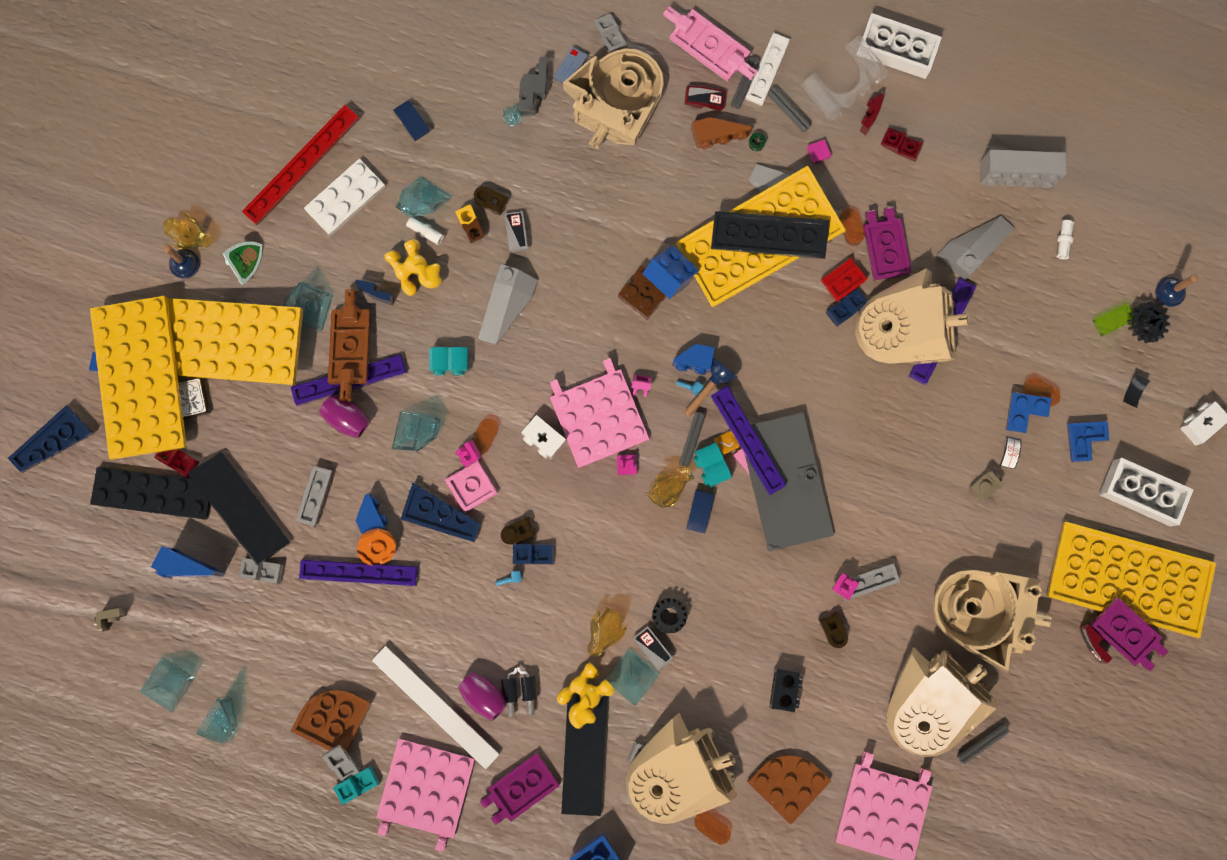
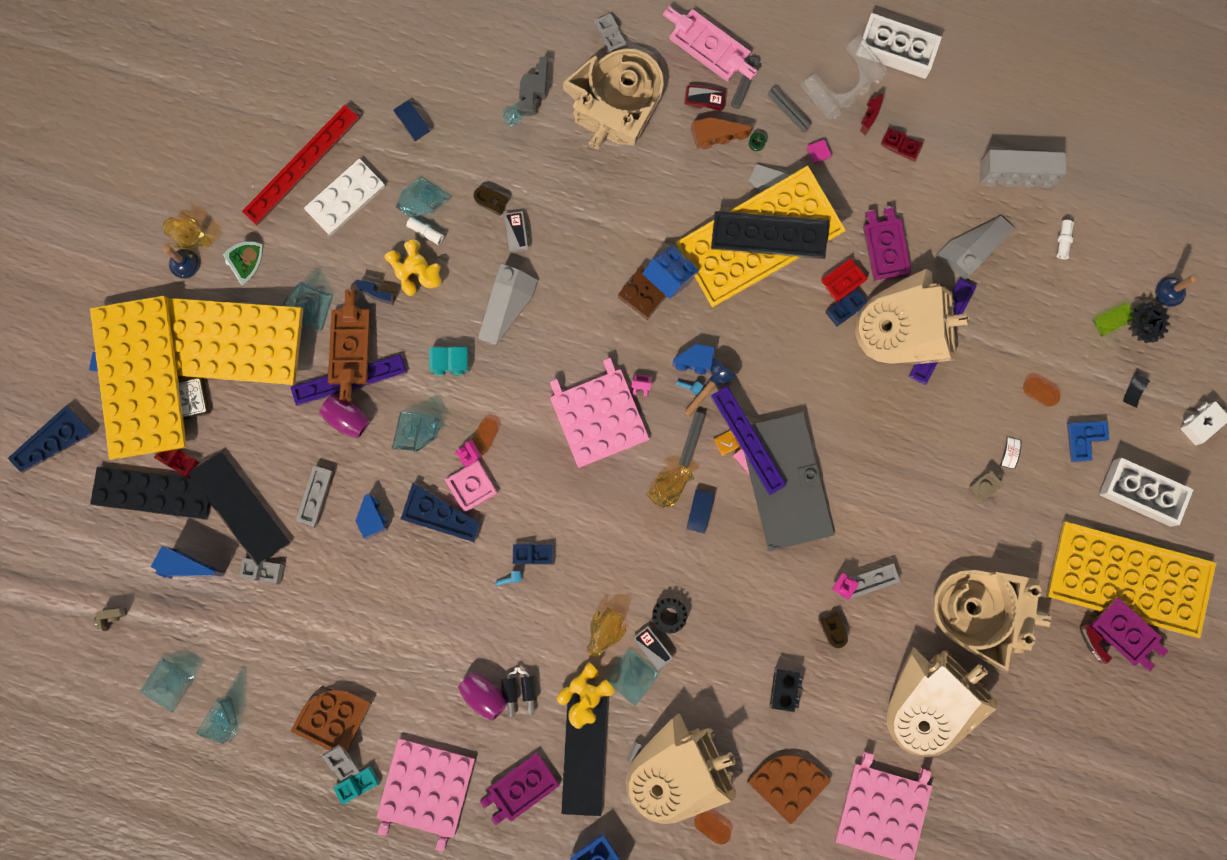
(358, 573): dark purple tile -> none
(376, 546): orange tile -> none
(435, 707): white tile -> none
(469, 223): leg -> none
(511, 534): dark brown plate -> none
(539, 427): white brick -> none
(570, 64): sand blue tile -> none
(626, 465): dark pink tile -> none
(713, 465): teal brick -> none
(767, 69): white tile -> none
(851, 222): clear orange tile -> none
(983, 743): dark grey axle -> none
(1021, 406): blue plate -> none

